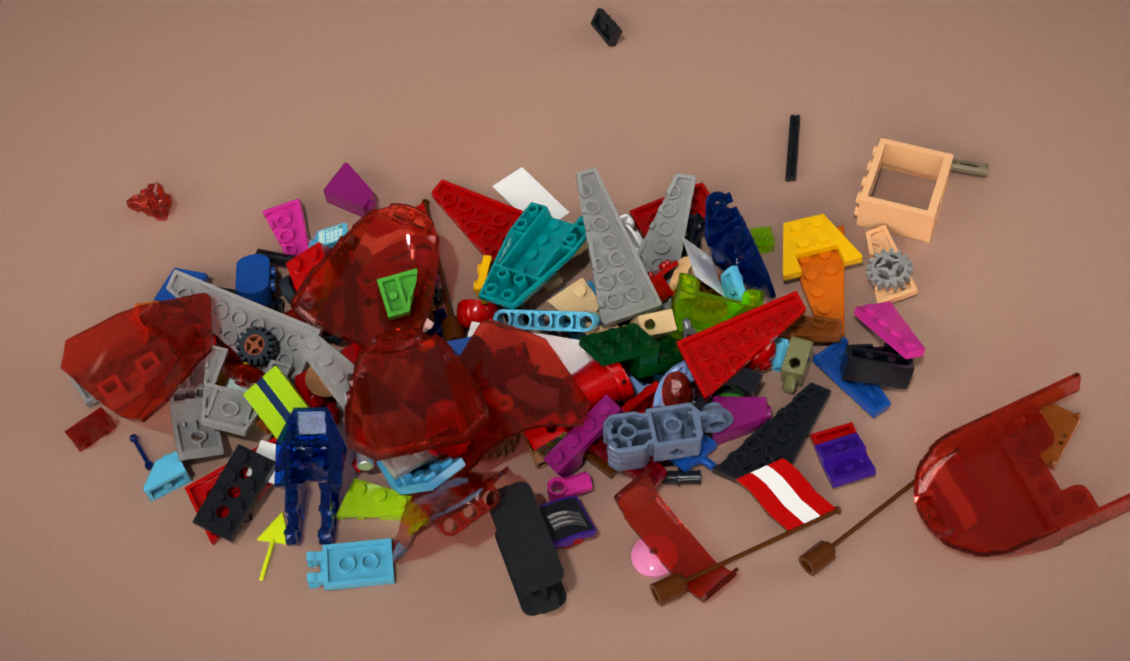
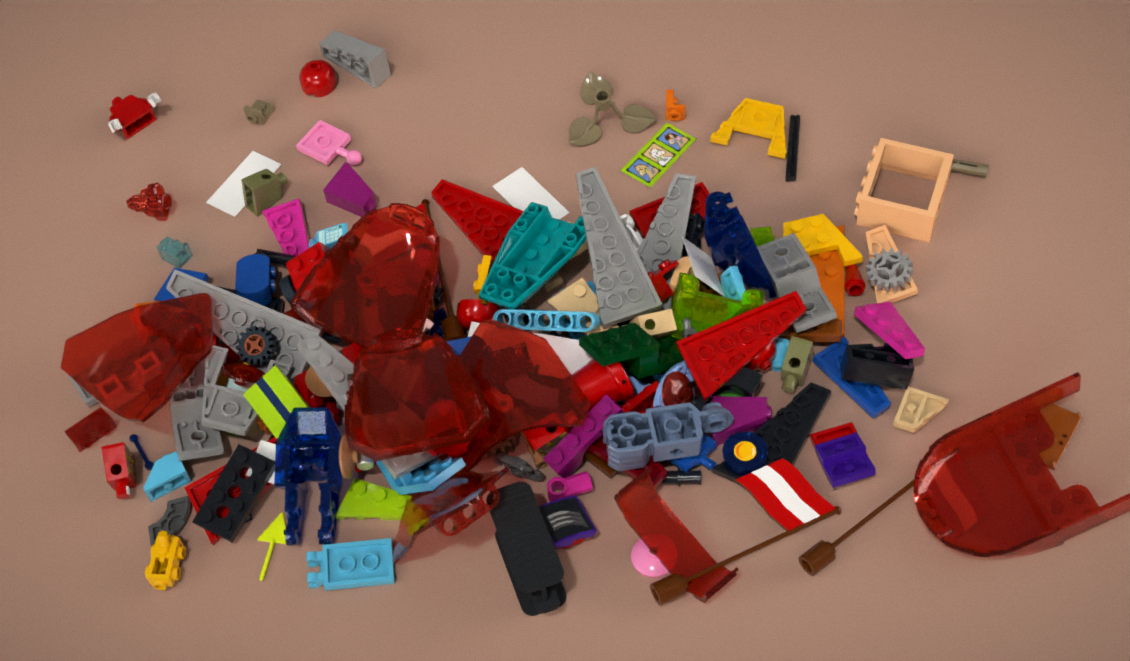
(120, 468): none -> red torso
(132, 114): none -> red torso
(165, 561): none -> yellow brick
(174, 252): none -> clear light blue brick
(174, 519): none -> dark grey tile
(230, 194): none -> white sticker
(259, 112): none -> dark tan bracket
(262, 190): none -> olive torso
(318, 78): none -> red cylinder
(326, 142): none -> bright pink plate
(347, 458): none -> medium nougat dish
(356, 57): none -> light grey wedge
(398, 293): bright green wing -> none
(519, 466): none -> dark grey piece
(598, 90): none -> dark tan plant
(606, 27): black plate -> none
(658, 155): none -> sticker
(674, 110): none -> orange bracket
(744, 452): none -> clear blue tile
(755, 119): none -> yellow wing
(797, 273): none -> light grey bracket
(854, 282): none -> red cone
(918, 409): none -> tan wing

